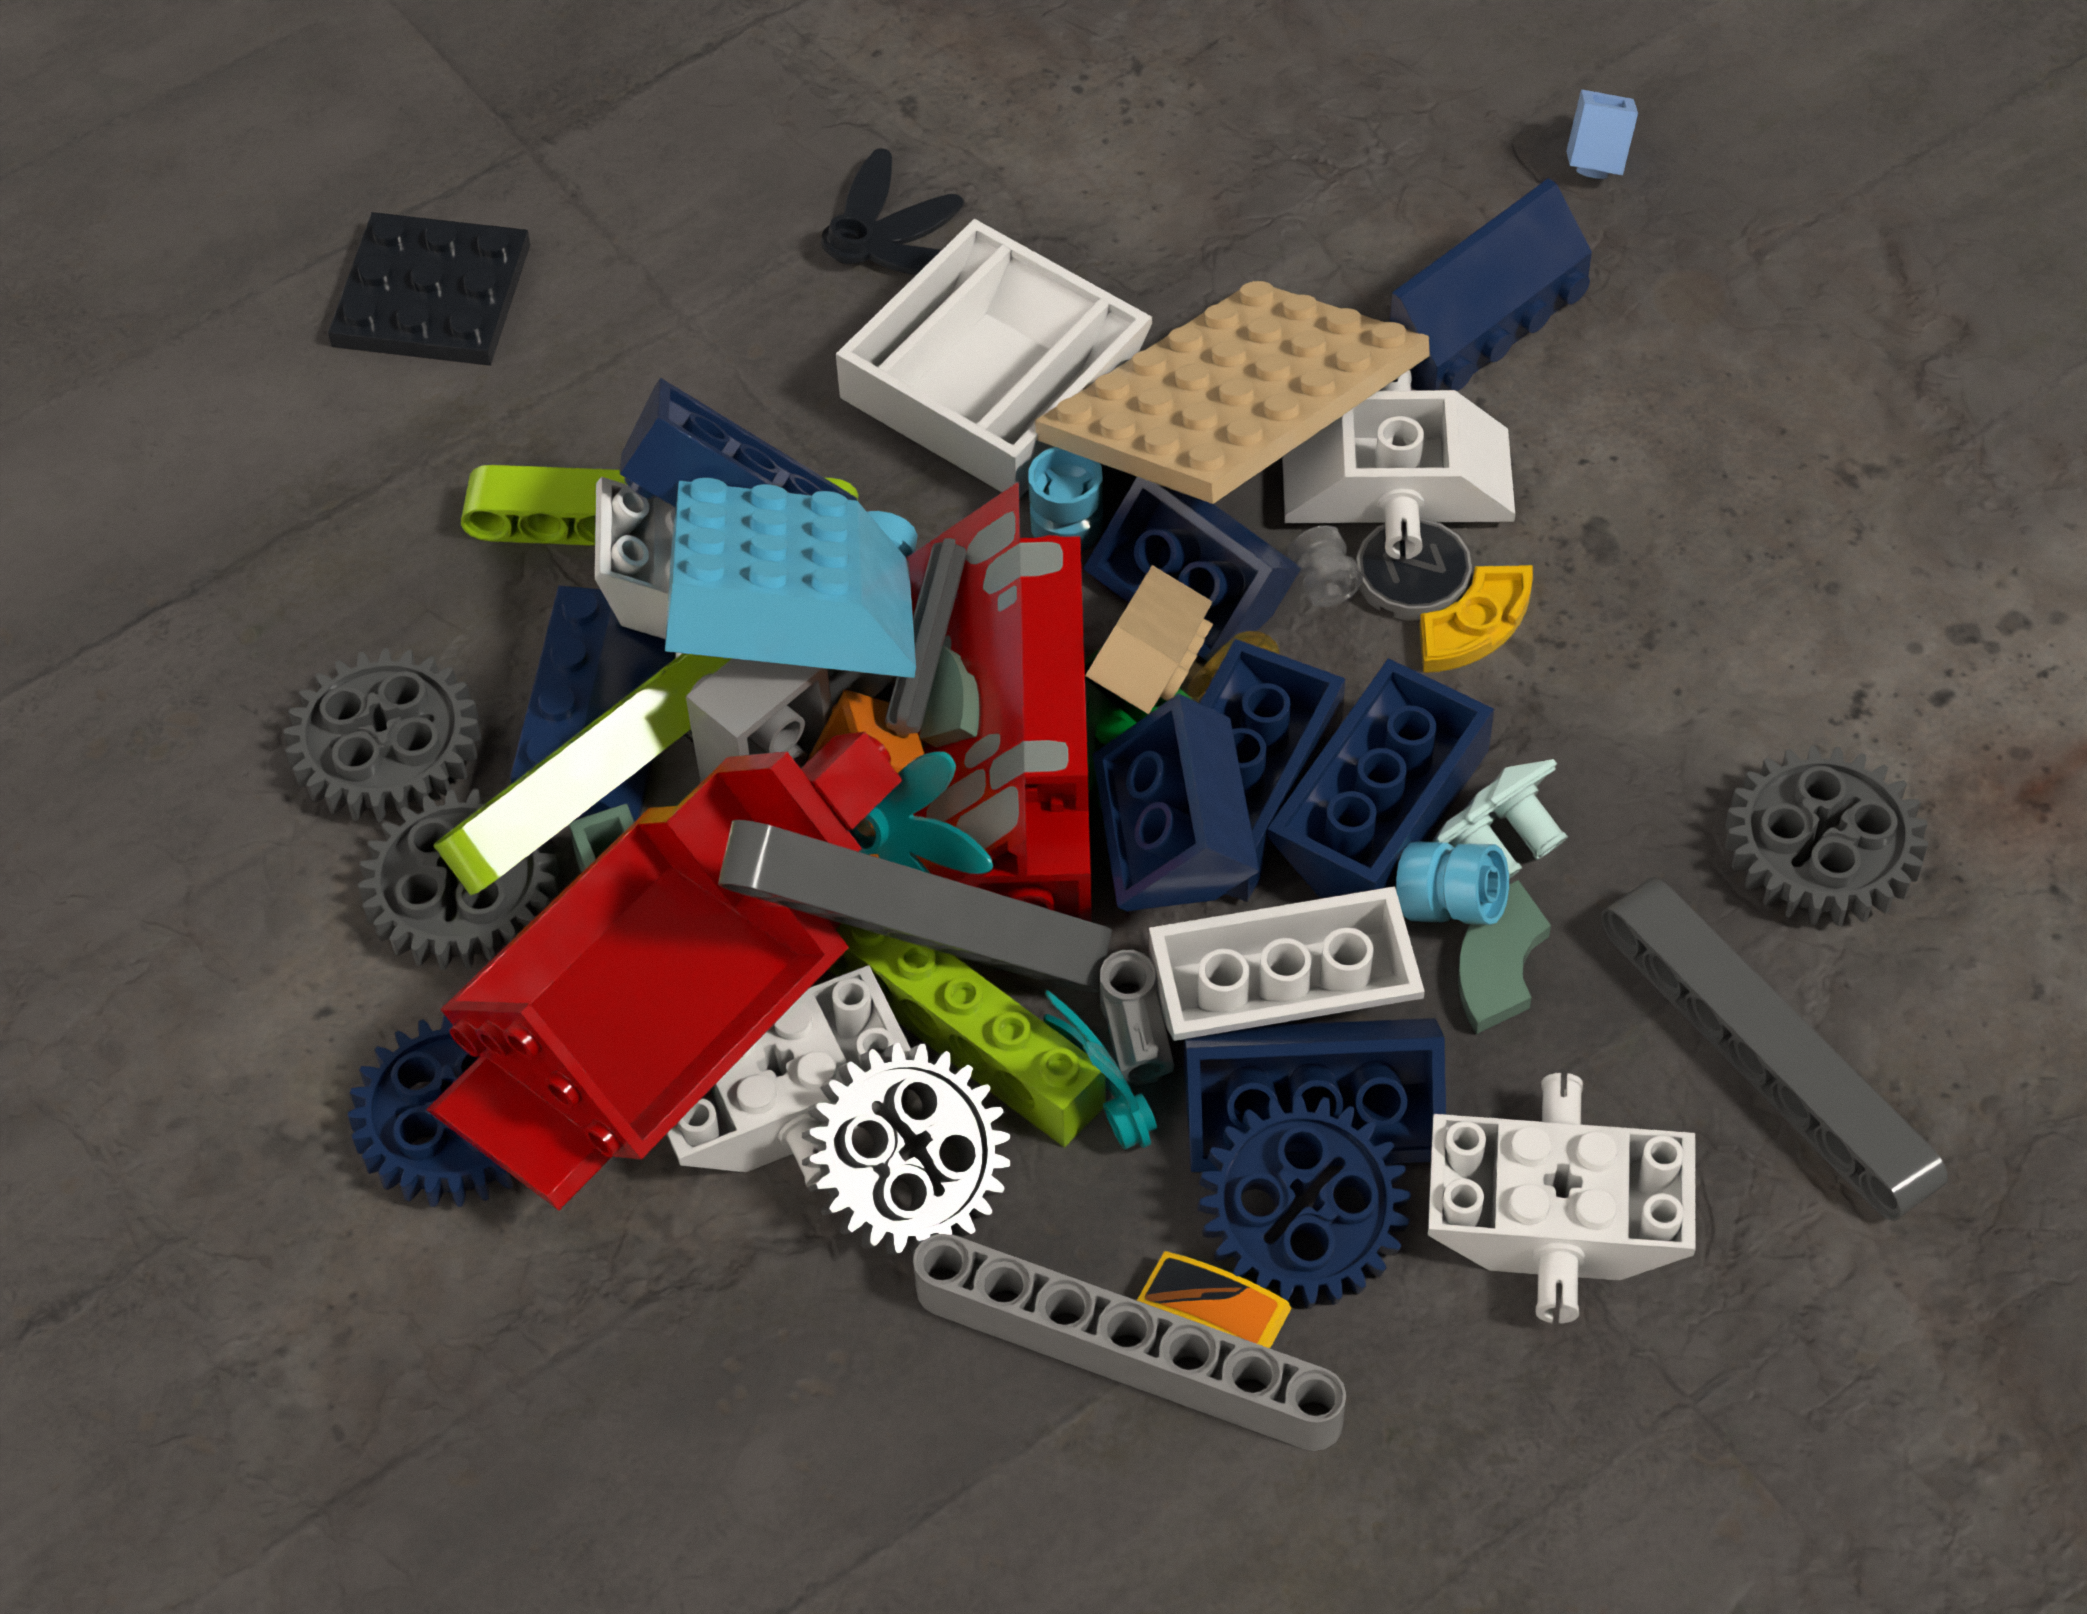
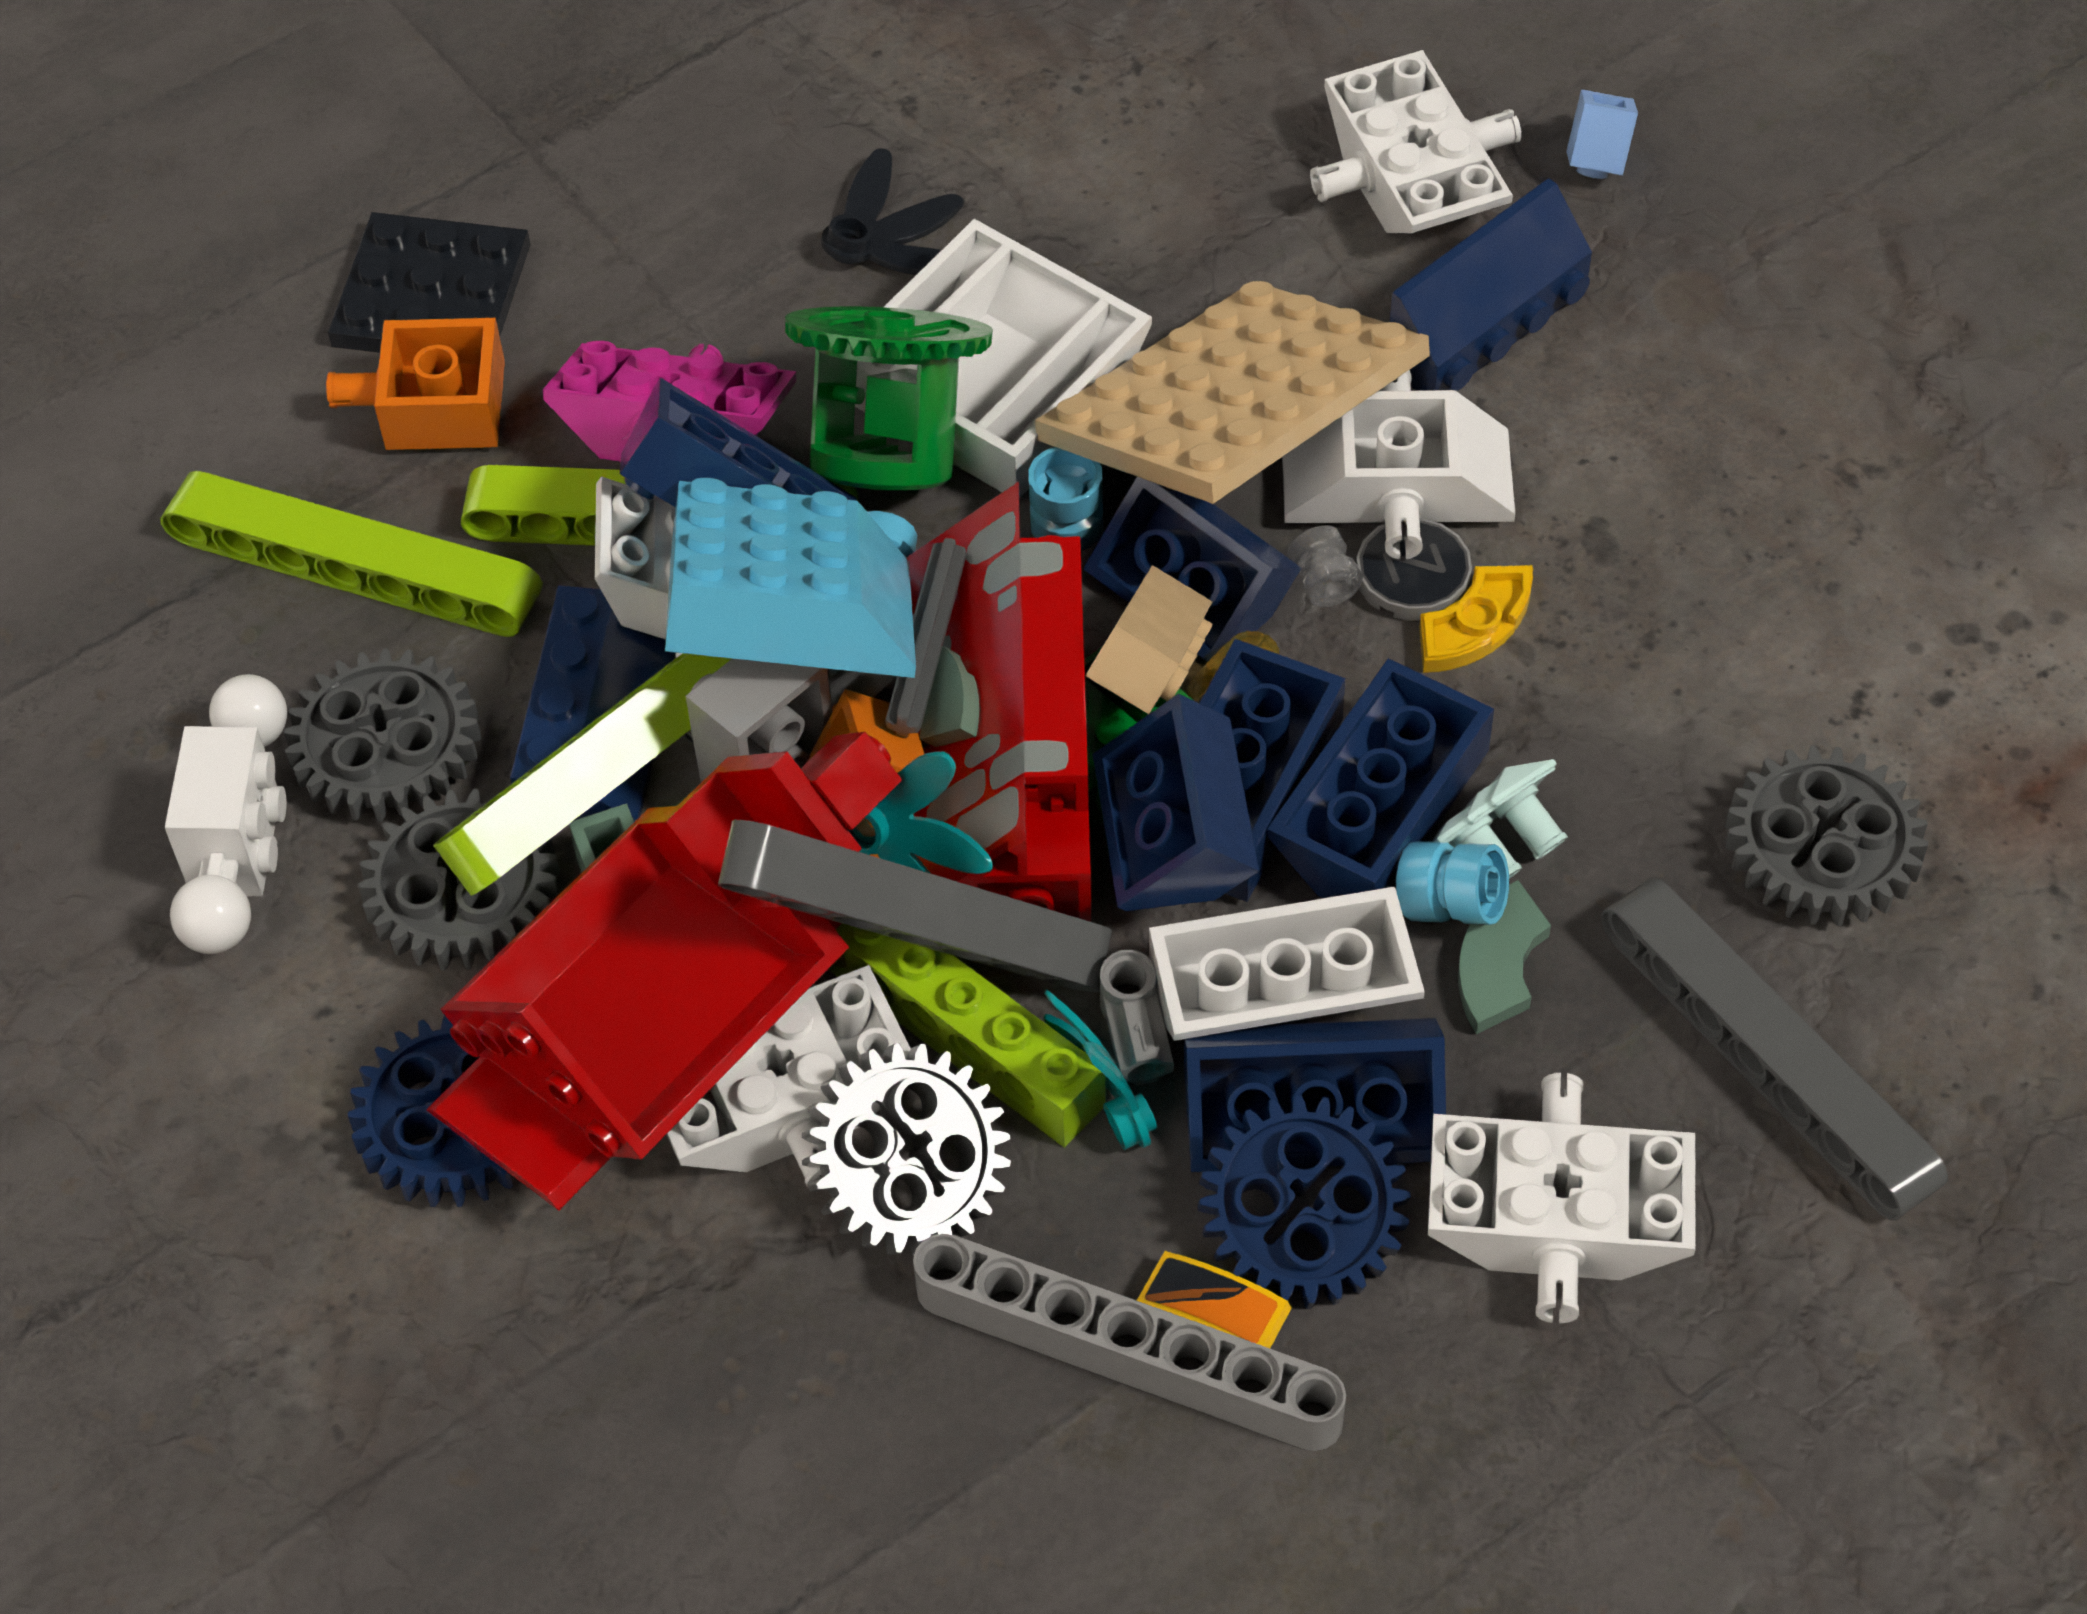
(226, 813): none -> white brick
(352, 553): none -> lime beam
(432, 385): none -> orange brick
(607, 388): none -> dark pink slope
(899, 402): none -> green piece
(1412, 146): none -> white slope

